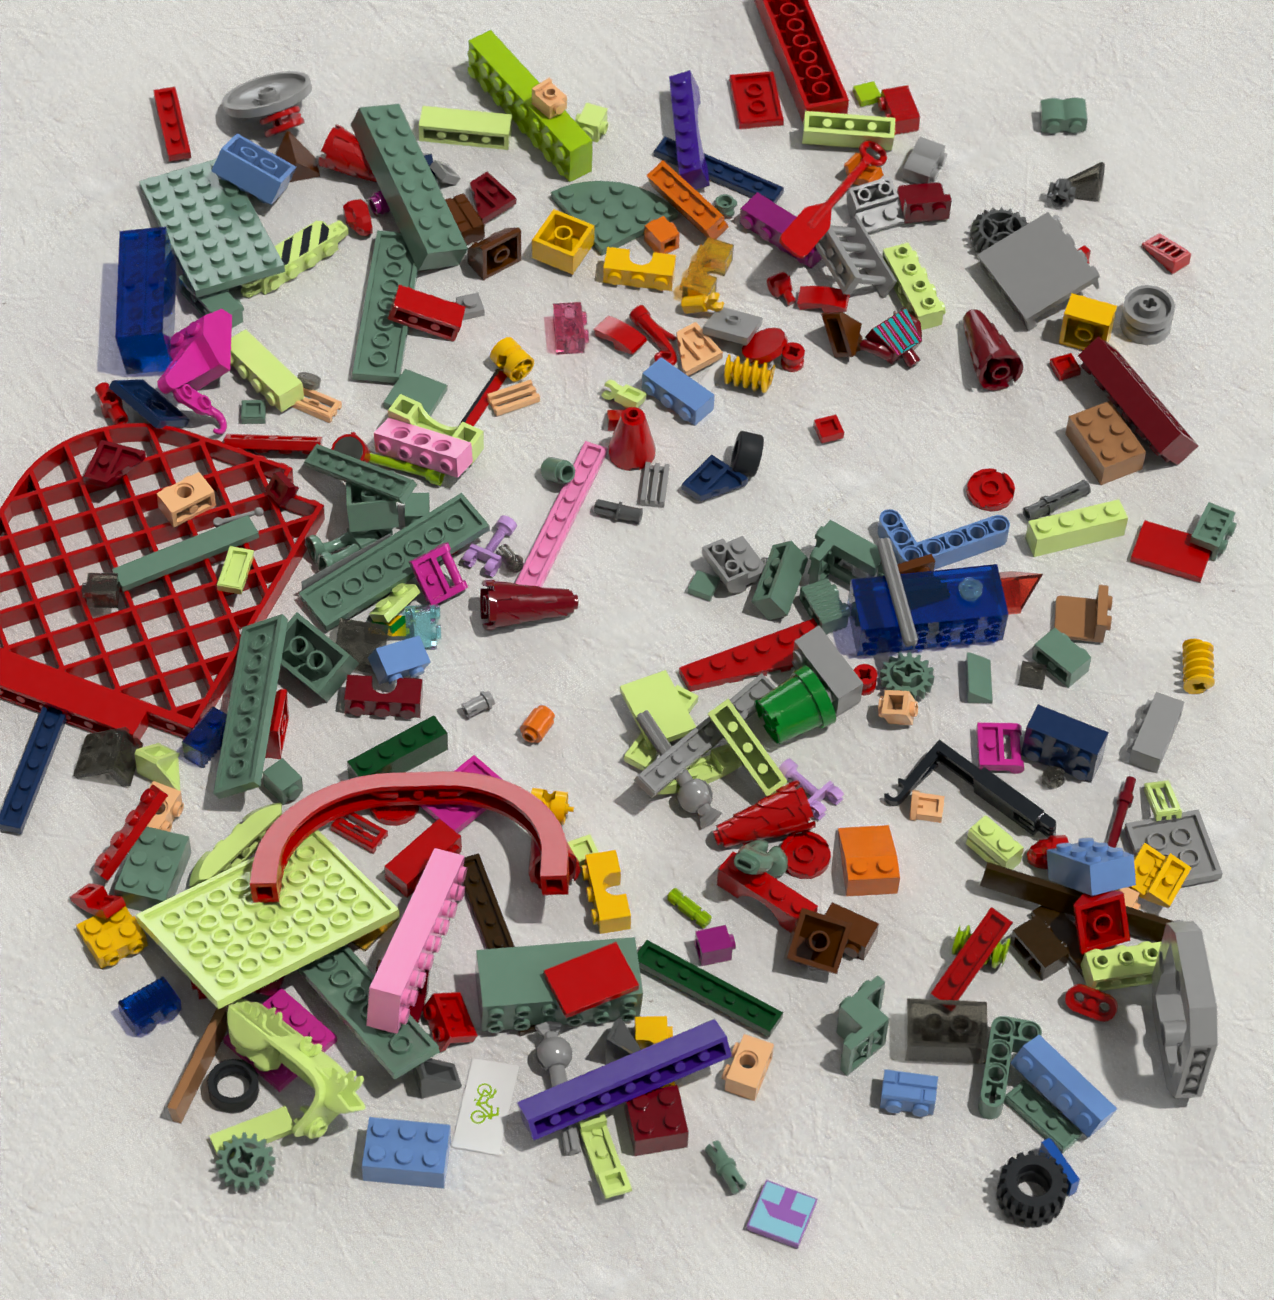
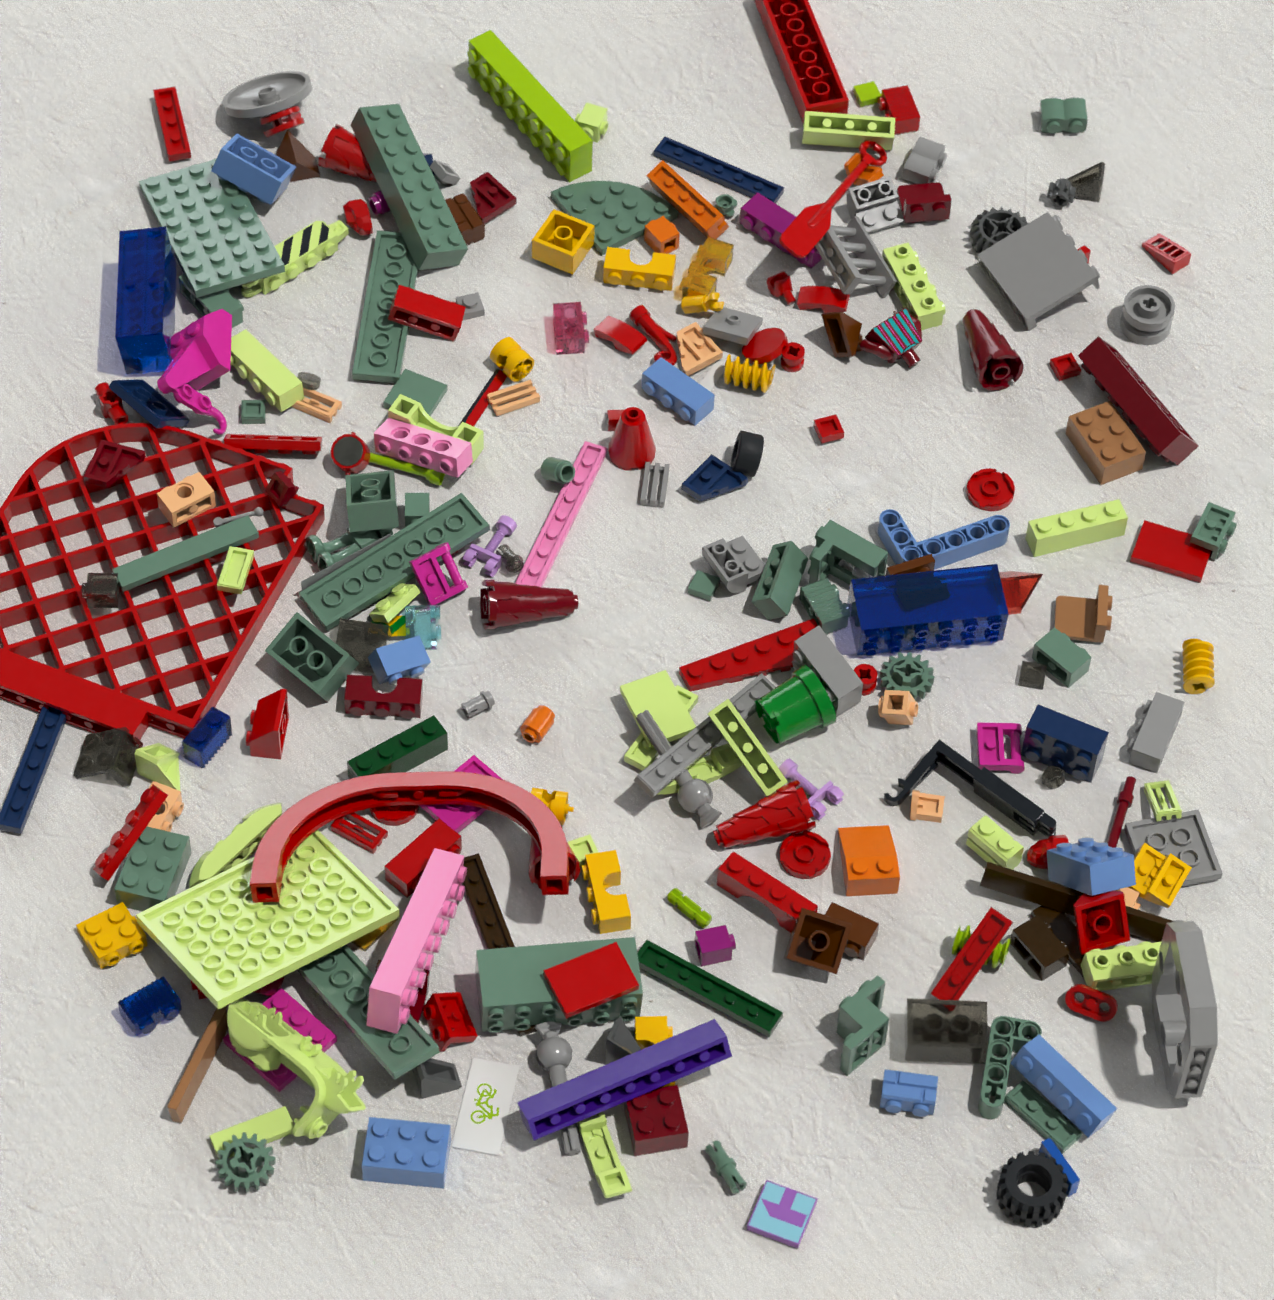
(97, 902): red slope -> none
(232, 1067): black tyre -> none
(251, 707): sand green plate -> none
(283, 781): sand green brick -> none
(360, 473): sand green tile -> none
(465, 127): yellowish green brick -> none
(495, 252): reddish brown slope -> none
(549, 99): light nougat brick -> none
(618, 511): dark grey axle -> none
(626, 395): yellowish green plate -> none
(685, 106): dark purple arch -> none
(748, 1081): light nougat brick -> none
(755, 859): sand green piece -> none
(756, 100): red tile -> none
(897, 592): light grey axle -> none
(967, 593): clear light blue plate -> none
(978, 679): sand green slope -> none
(1035, 510): dark grey pin -> none
(1085, 321): yellow brick -> none

